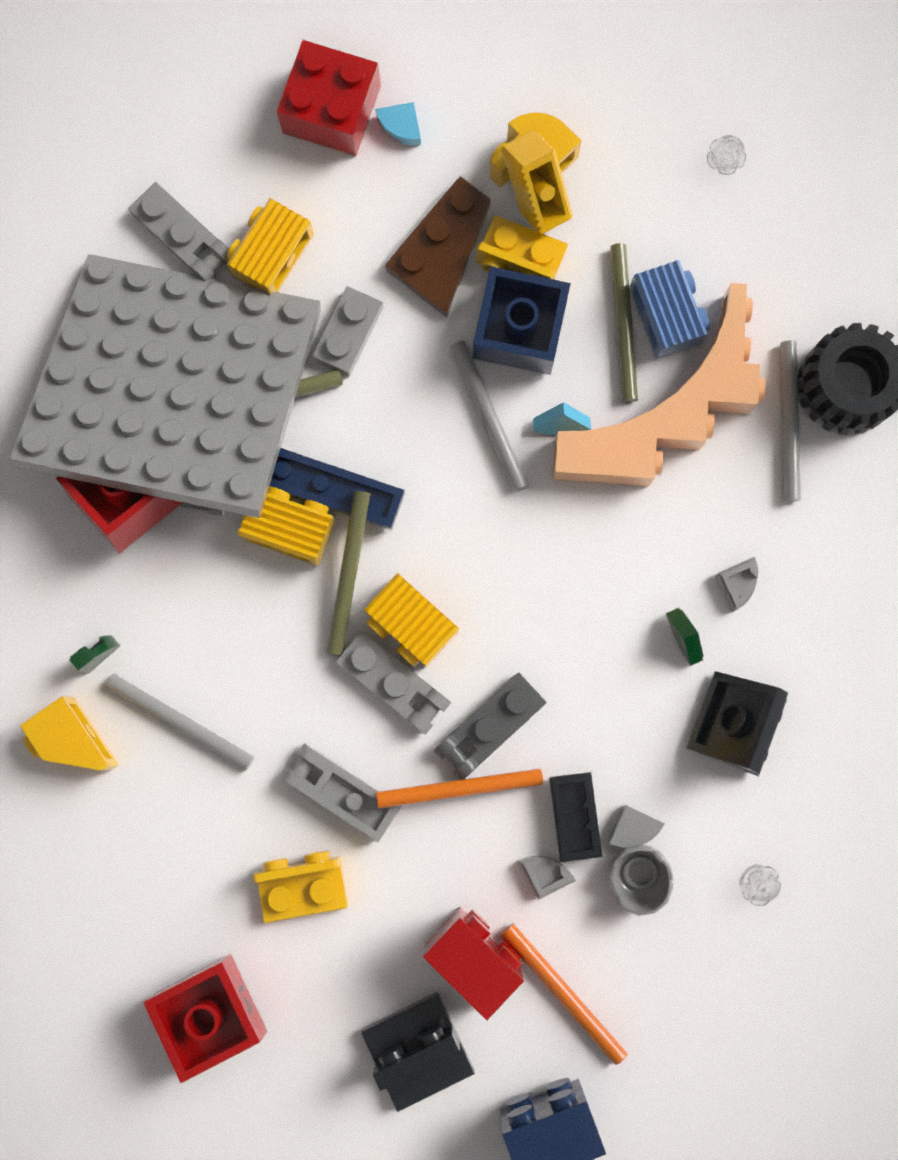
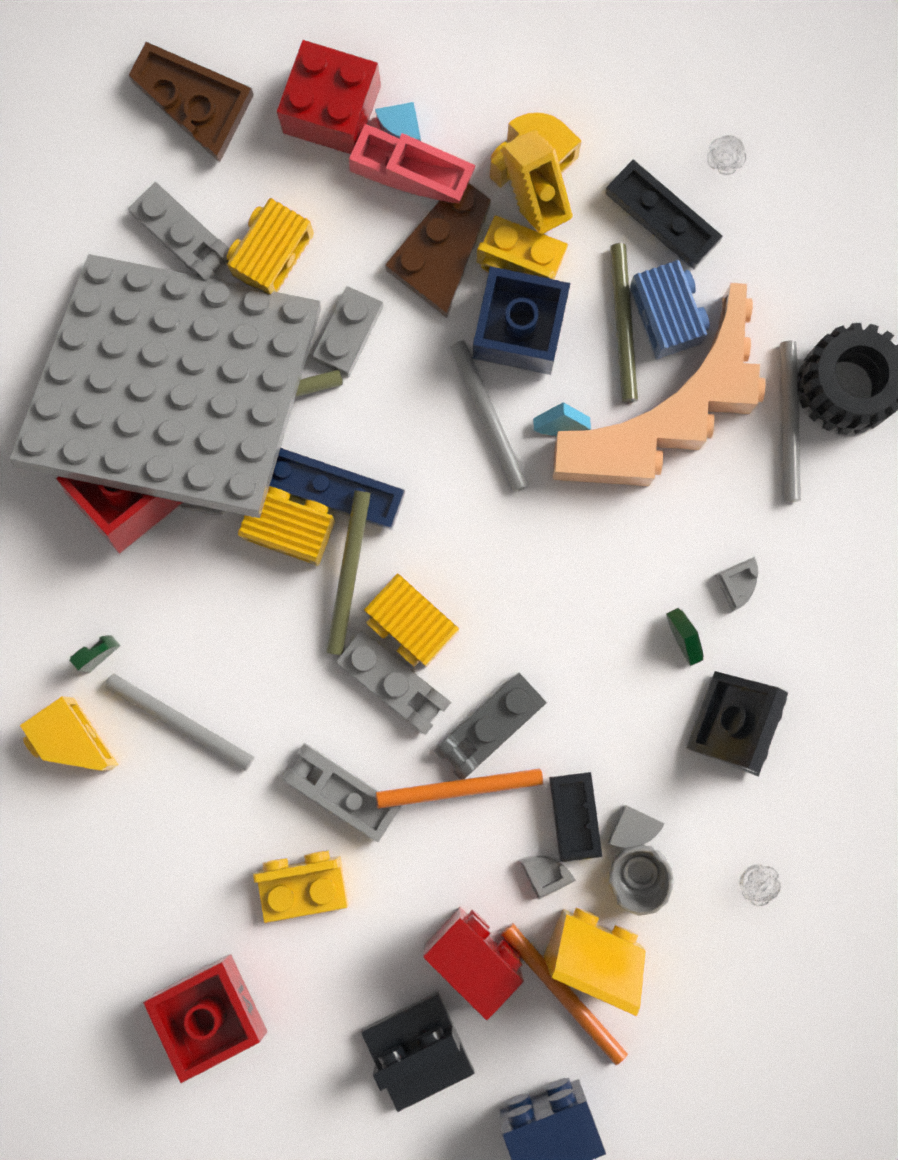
(192, 96): none -> reddish brown wing
(410, 165): none -> coral slope
(597, 959): none -> yellow slope
(663, 214): none -> black plate

